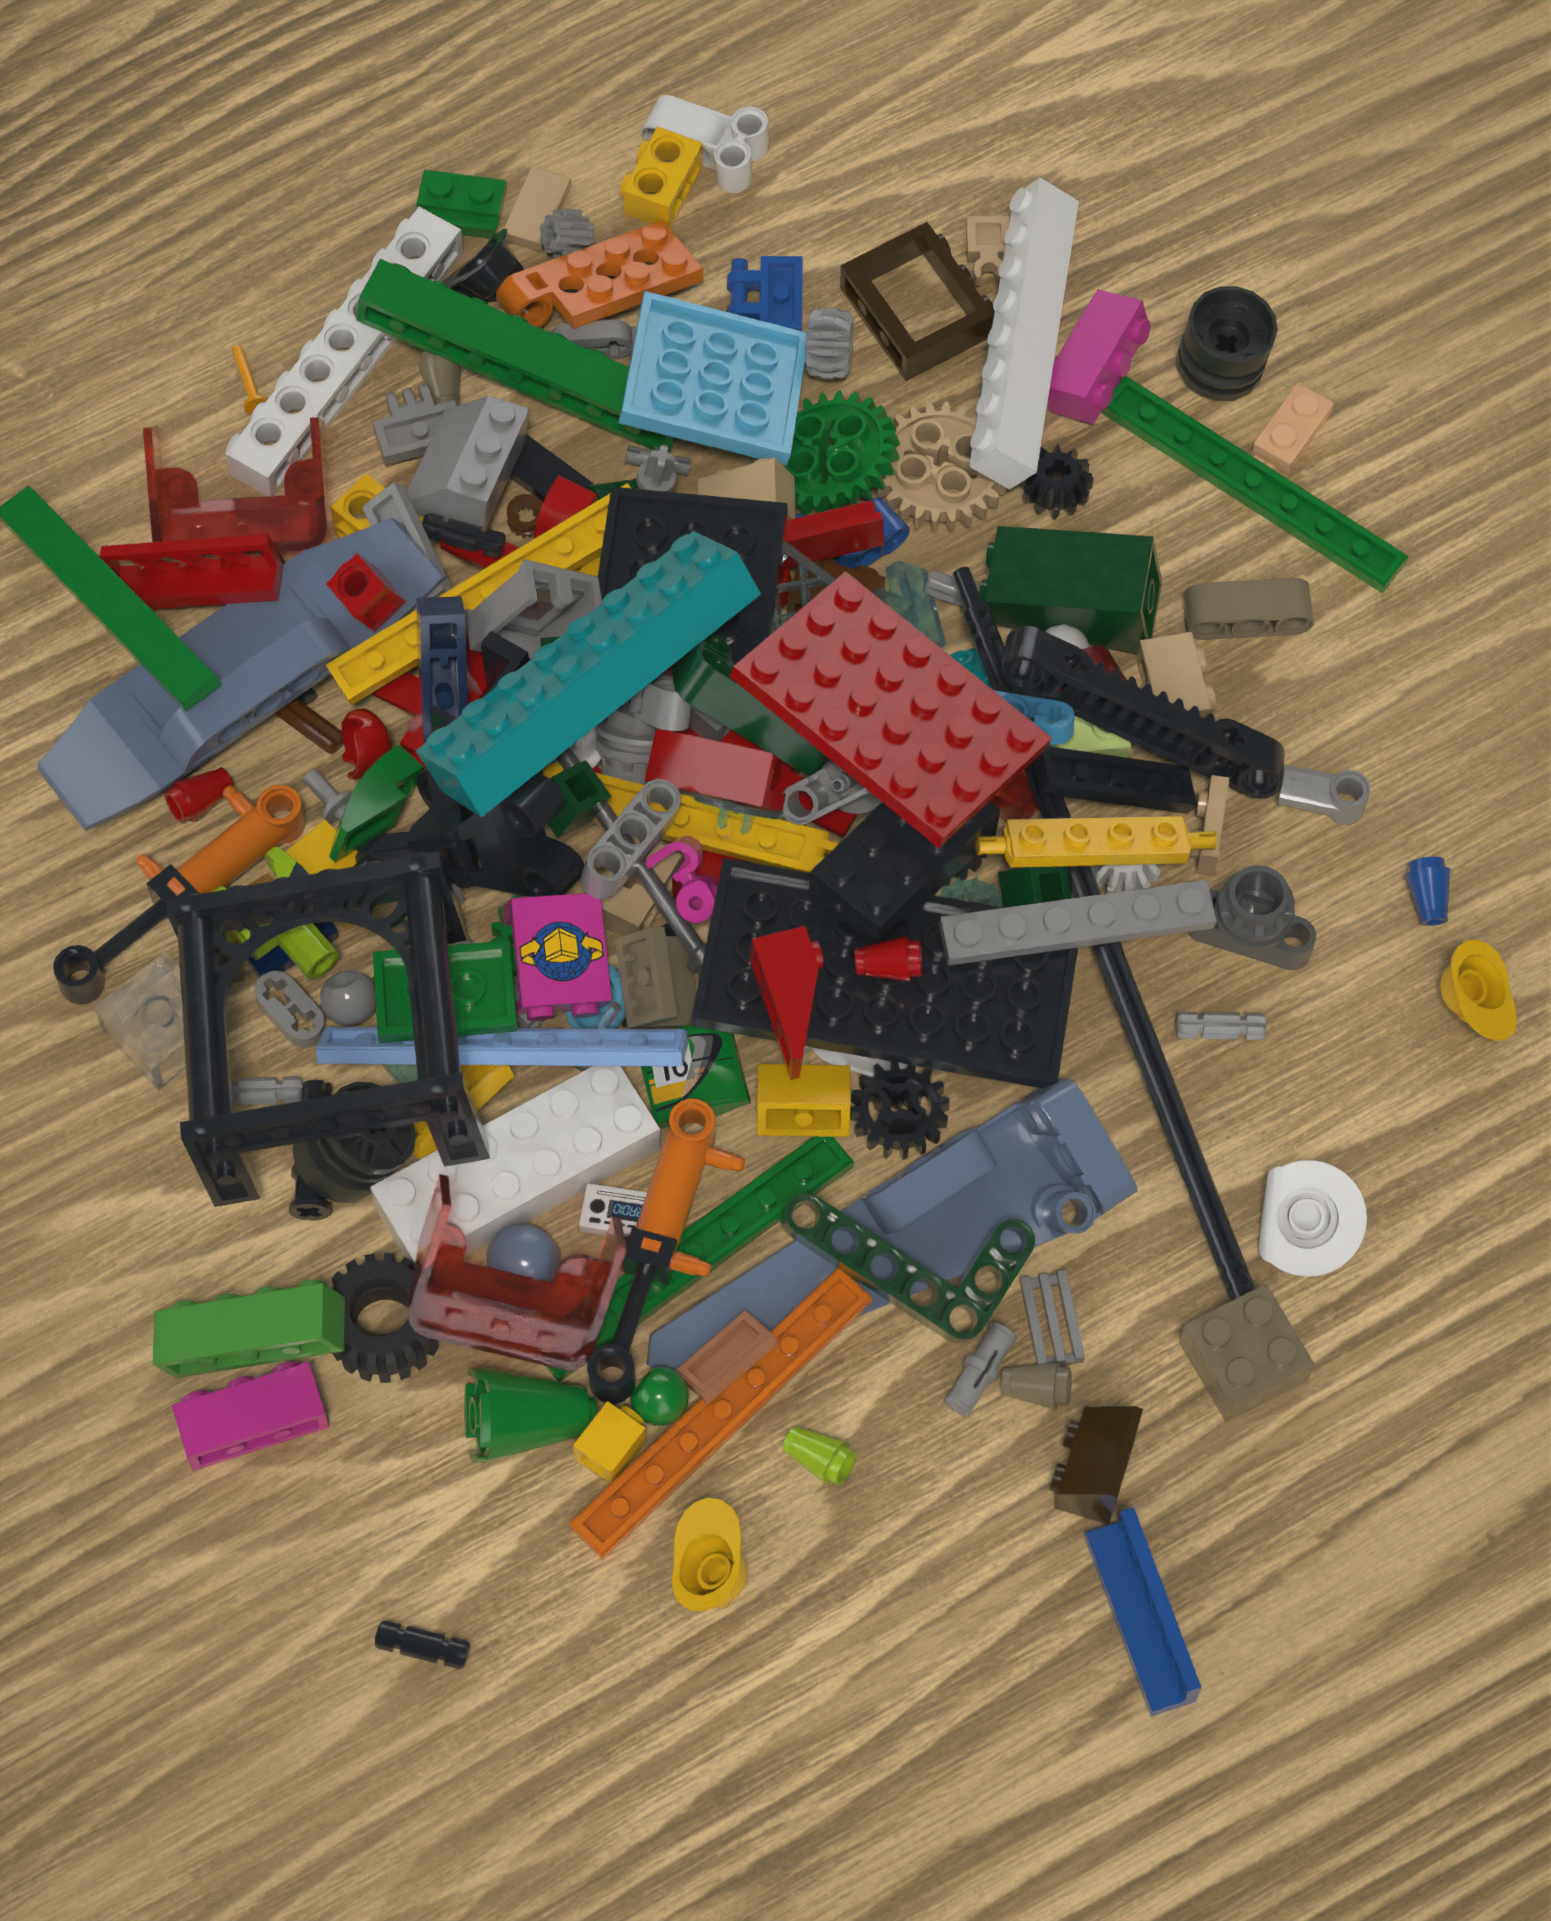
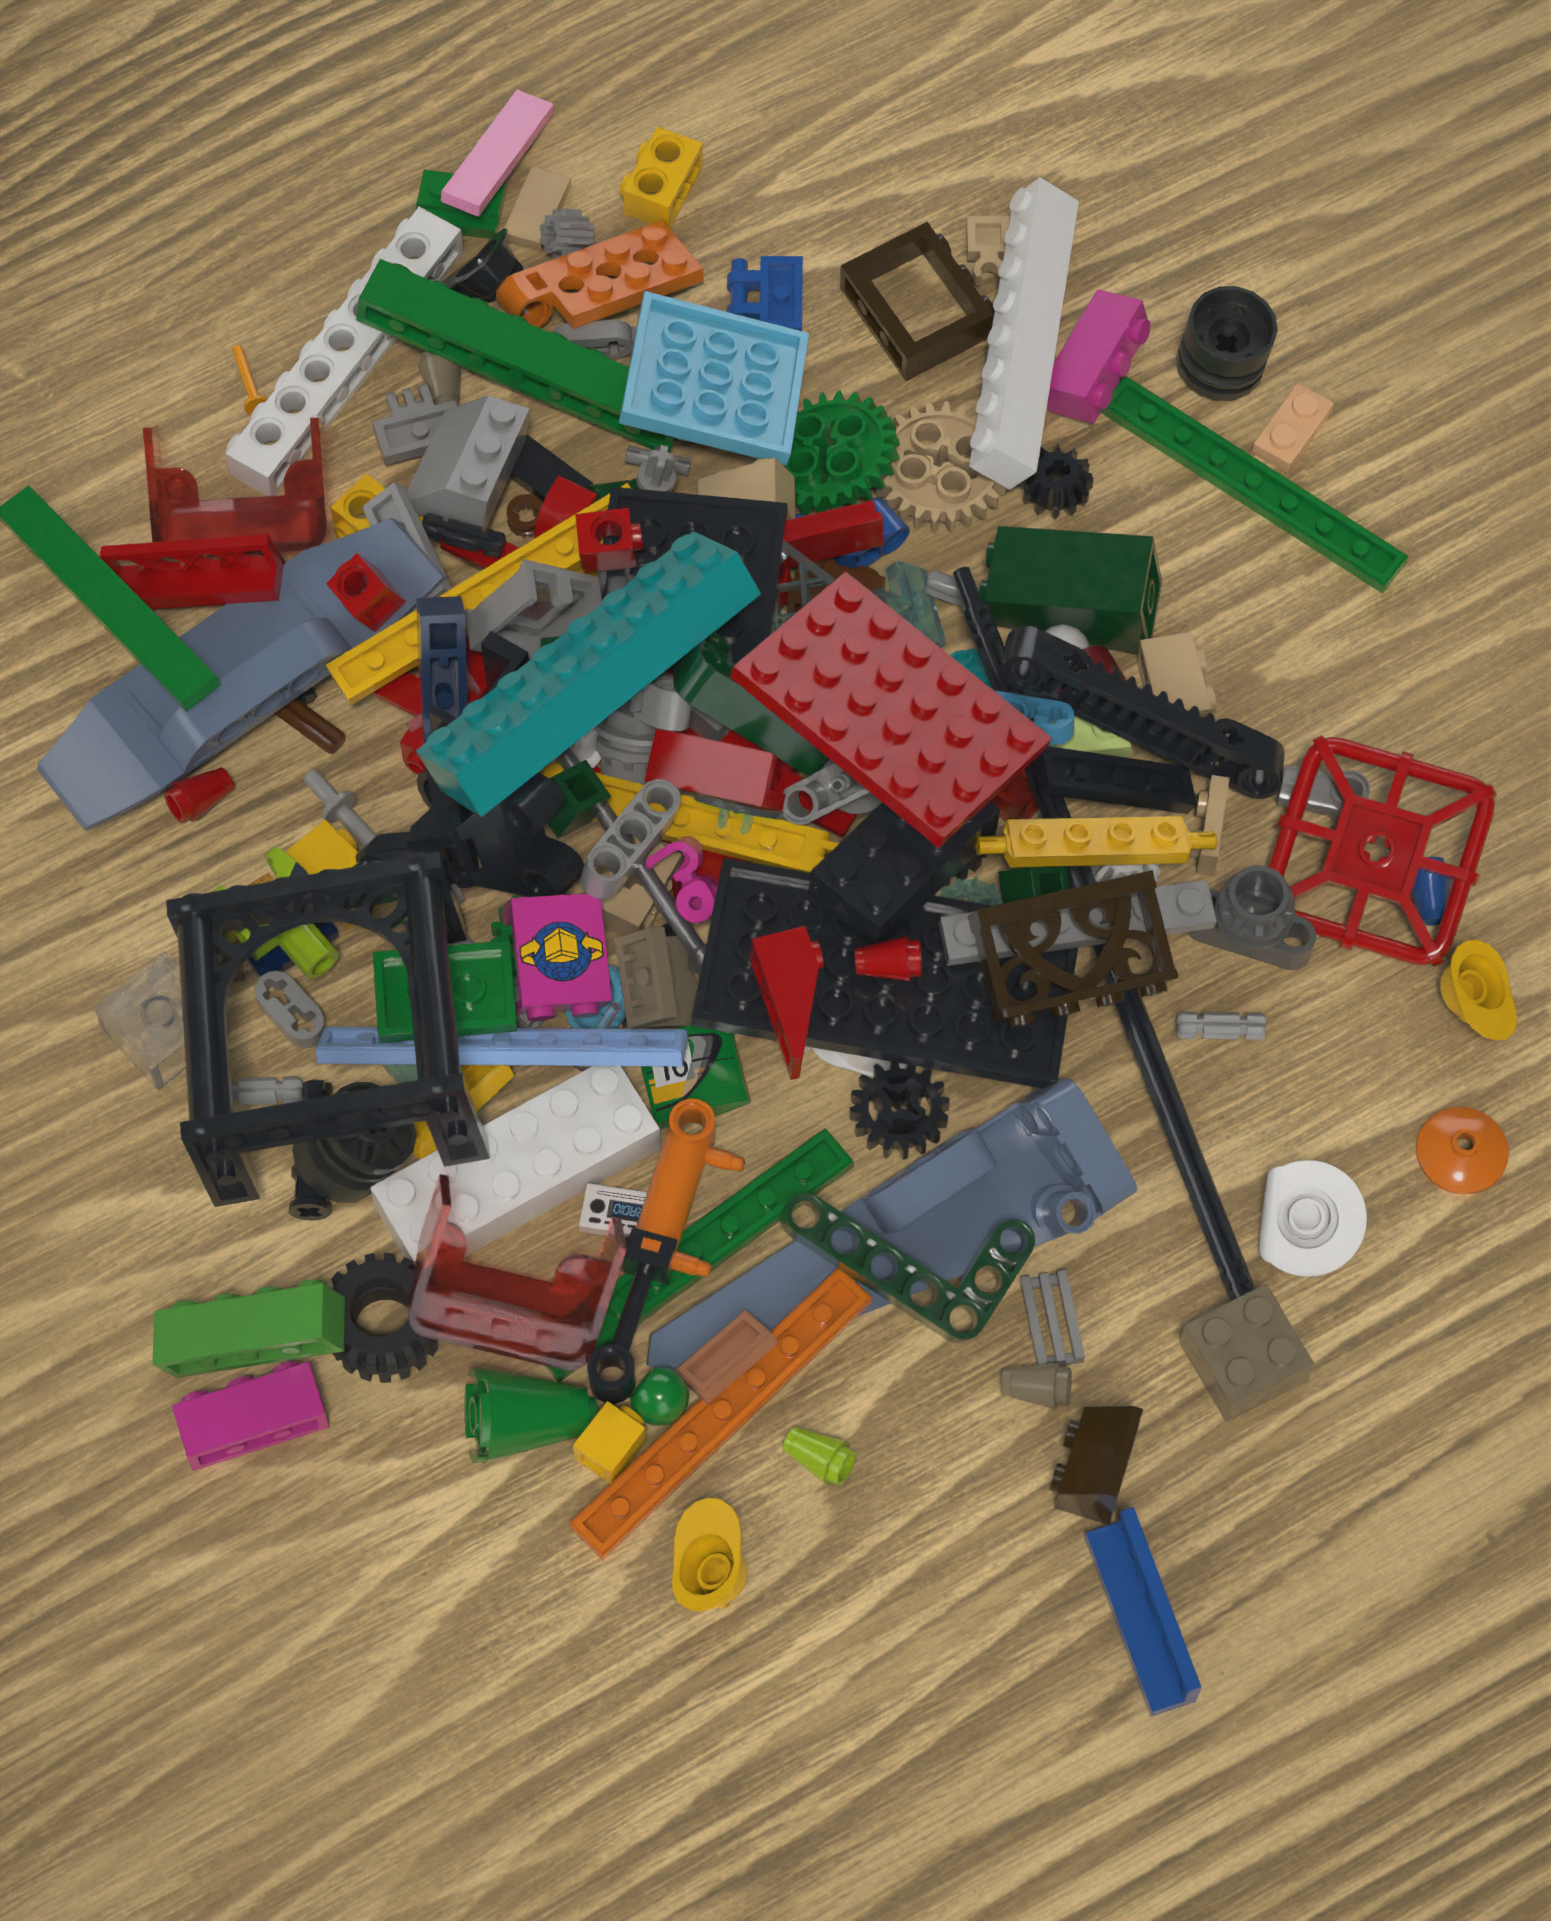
(212, 866): orange piece -> none
(348, 998): light grey piece -> none
(364, 740): red hair -> none
(376, 801): green slope -> none
(422, 1644): black axle -> none
(497, 153): none -> bright pink tile
(524, 1252): sand blue hair -> none
(597, 525): none -> red brick
(724, 138): white piece -> none
(806, 1105): yellow brick -> none
(829, 343): light grey gear -> none
(980, 1369): light grey pin -> none
(1115, 901): none -> dark brown fence
(1248, 608): dark tan beam -> none
(1404, 835): none -> red plate
(1456, 1168): none -> orange dish

